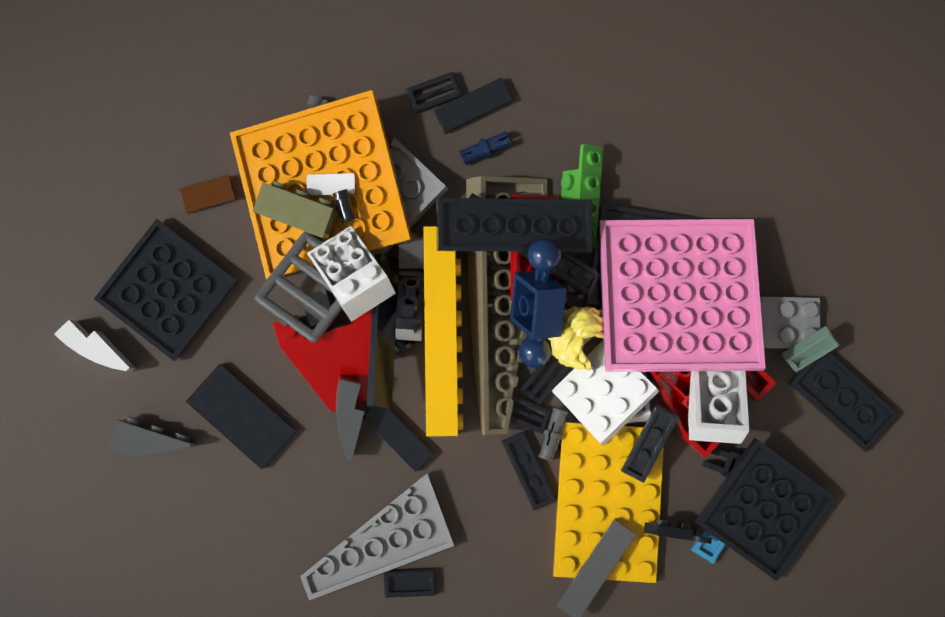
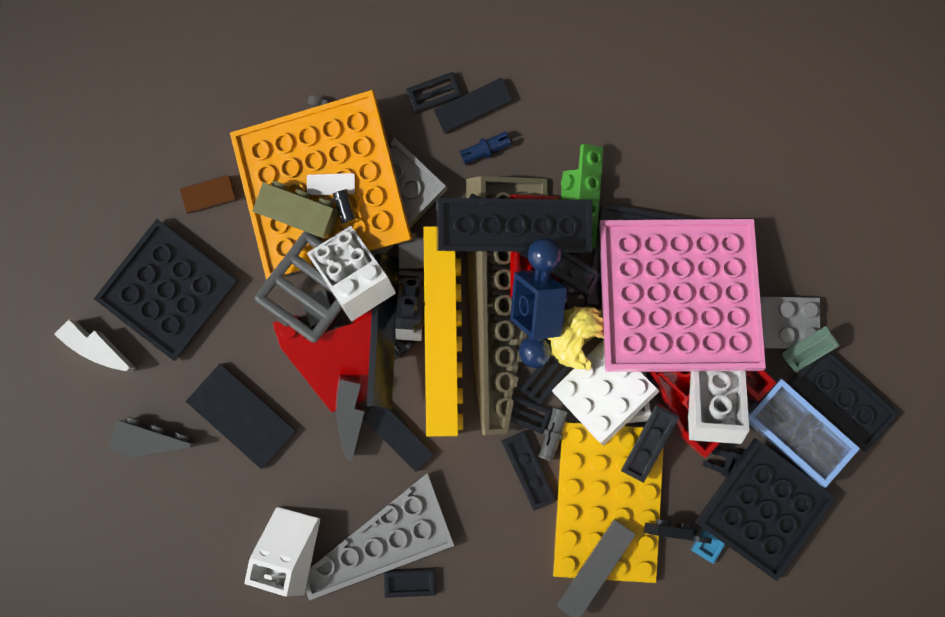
(284, 553): none -> white slope
(801, 433): none -> clear brick

